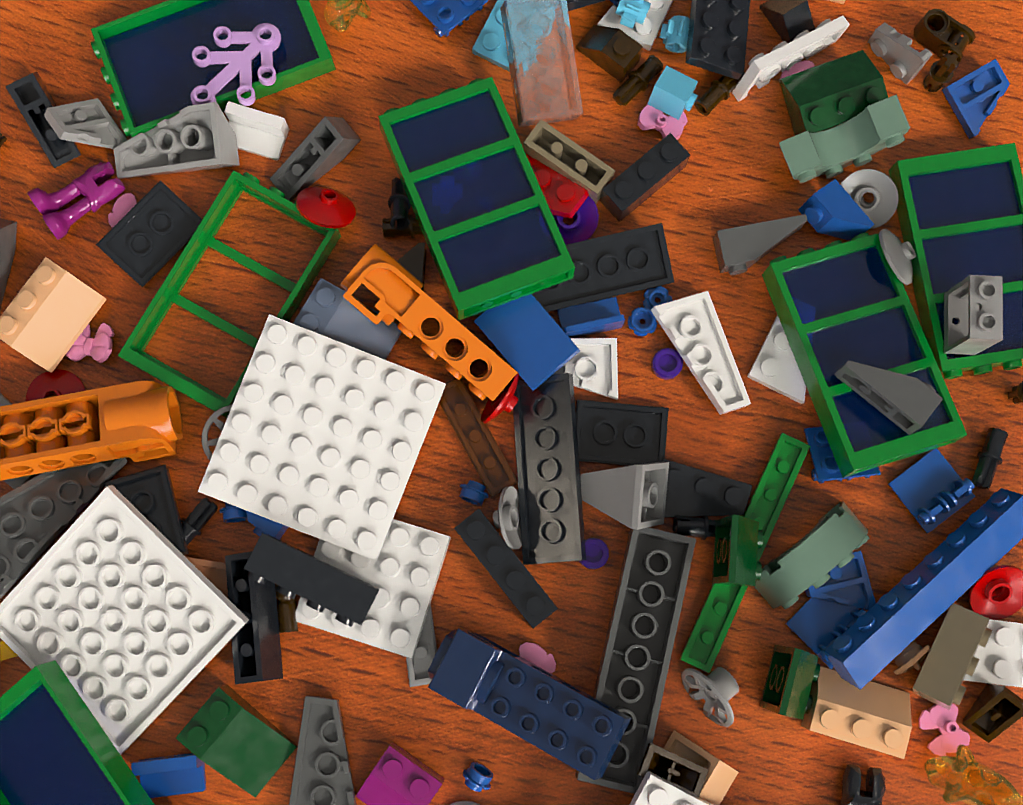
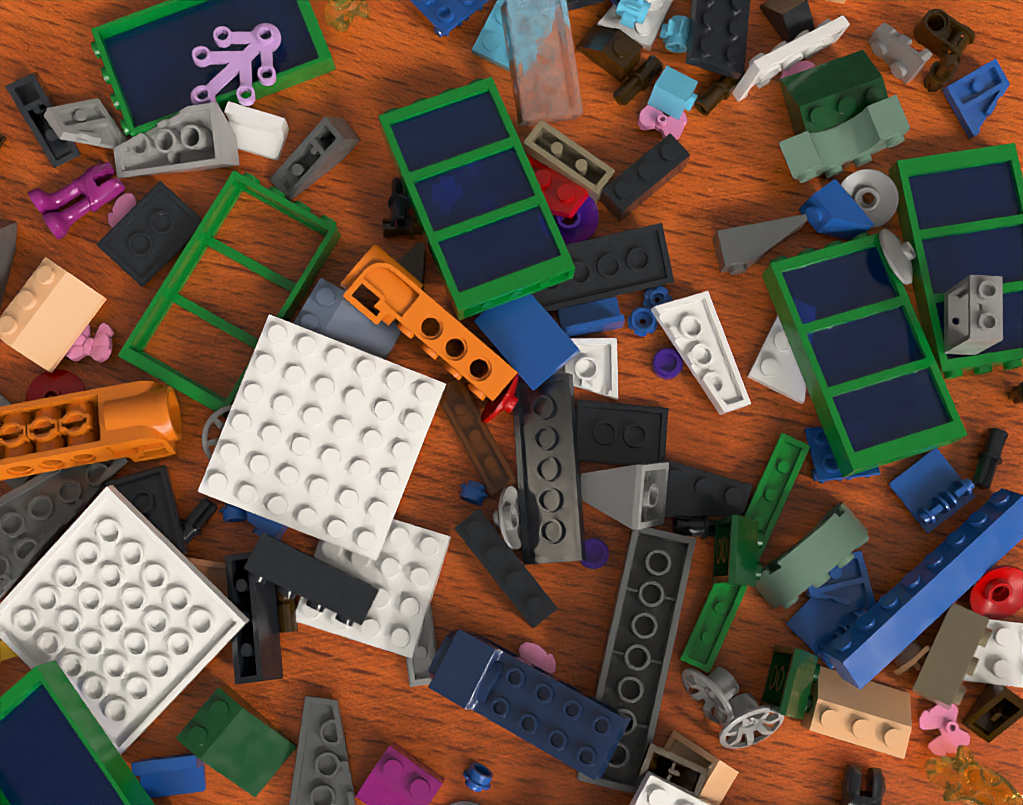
(325, 207): red dish -> none
(748, 718): none -> light grey wheel
(897, 396): dark grey slope -> none

